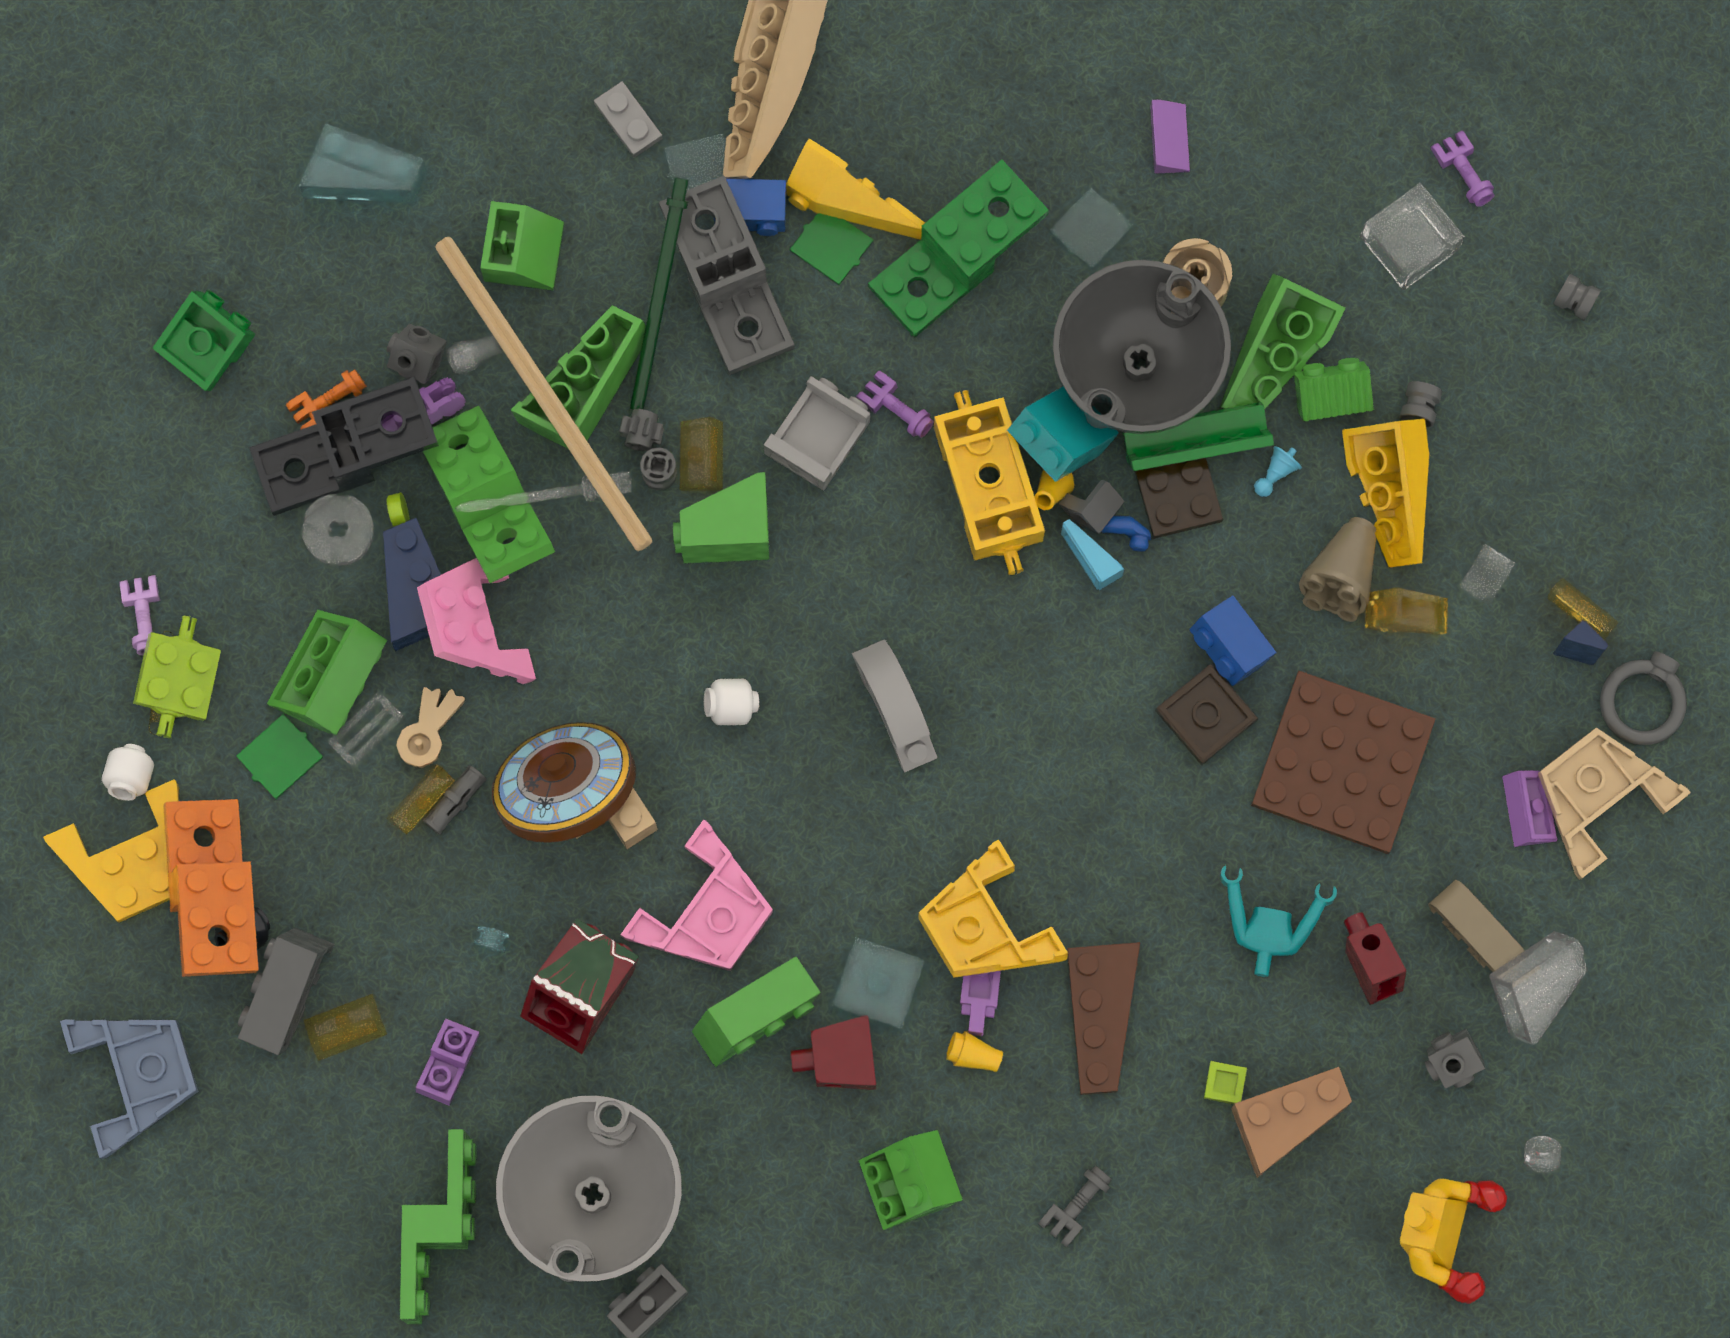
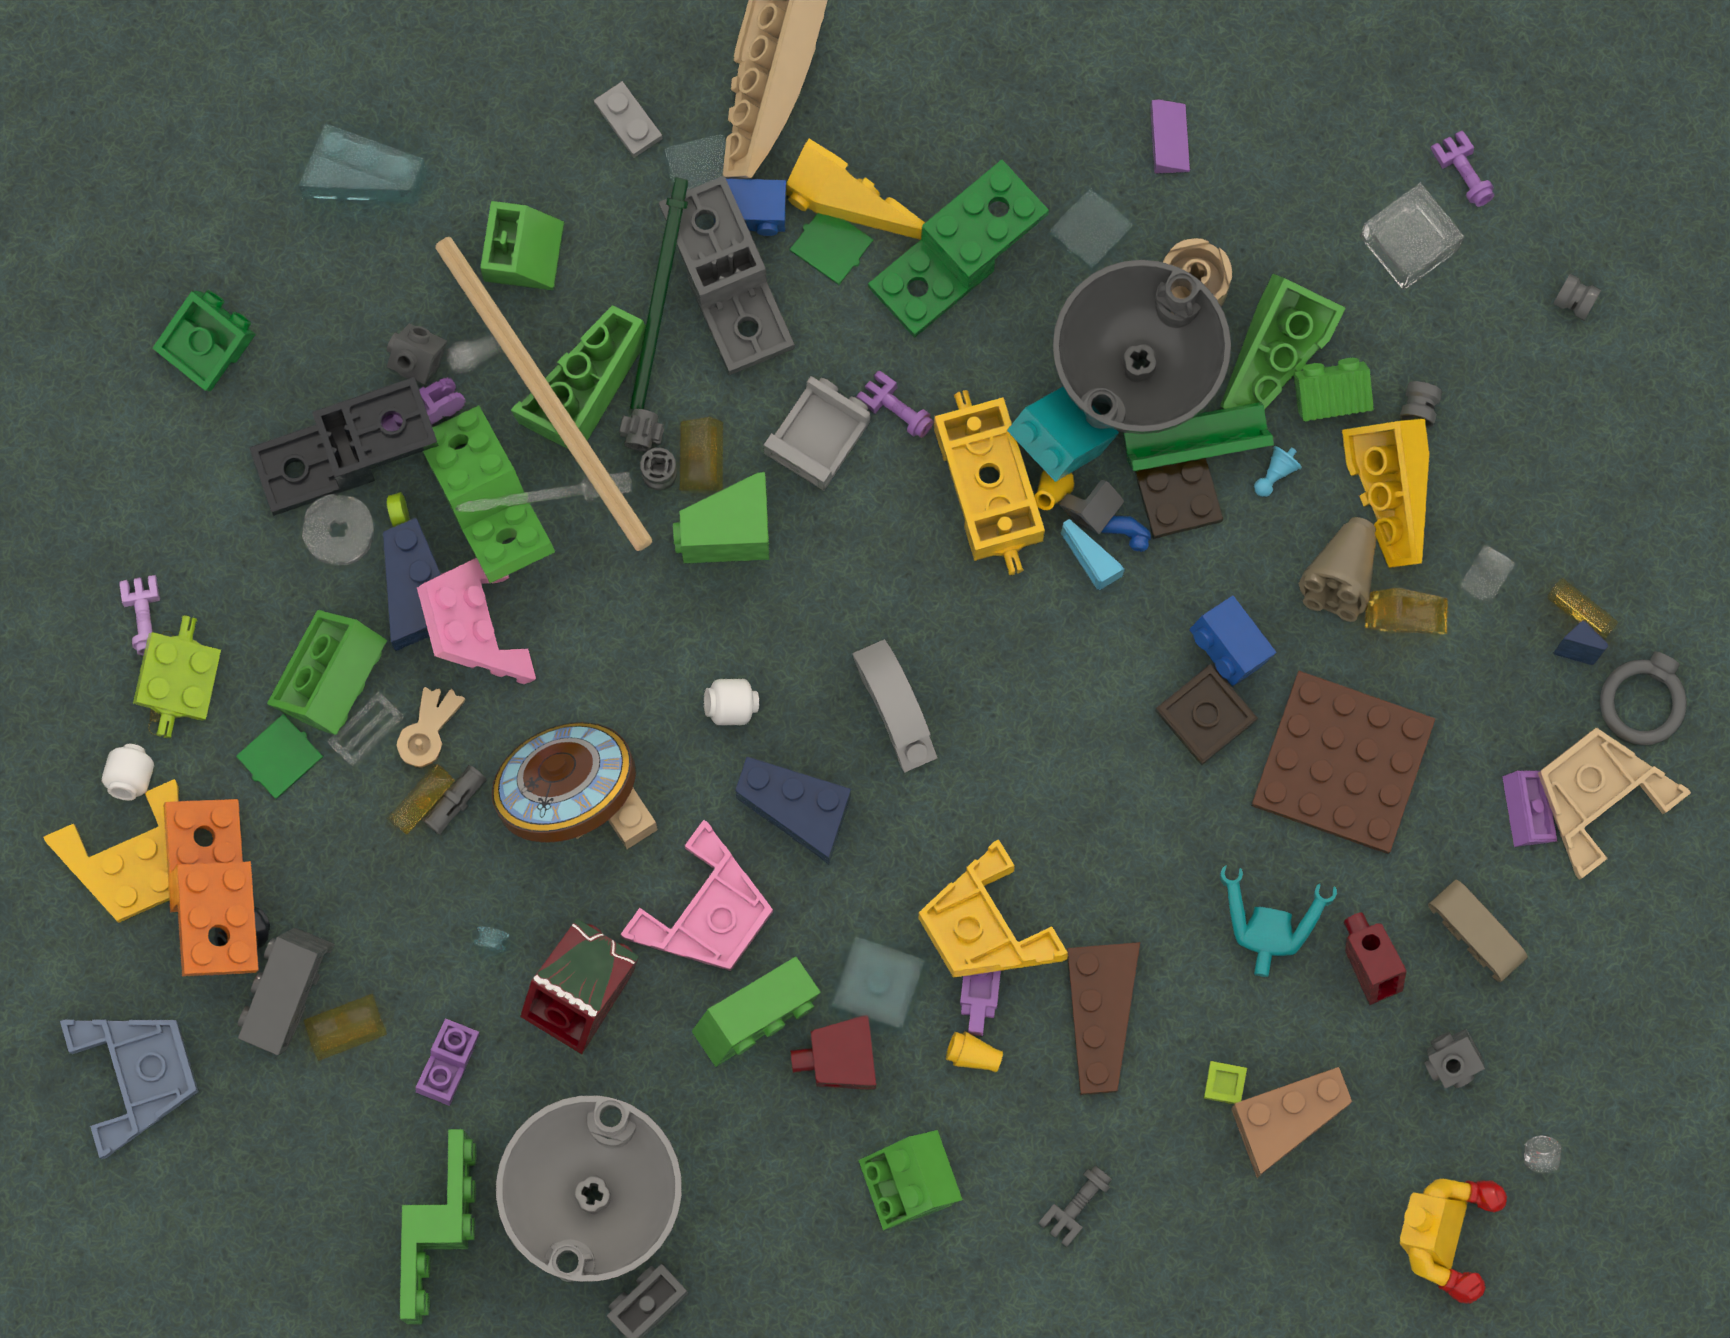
(351, 383): orange hinge -> none
(796, 804): none -> dark blue wedge
(1538, 985): clear slope -> none

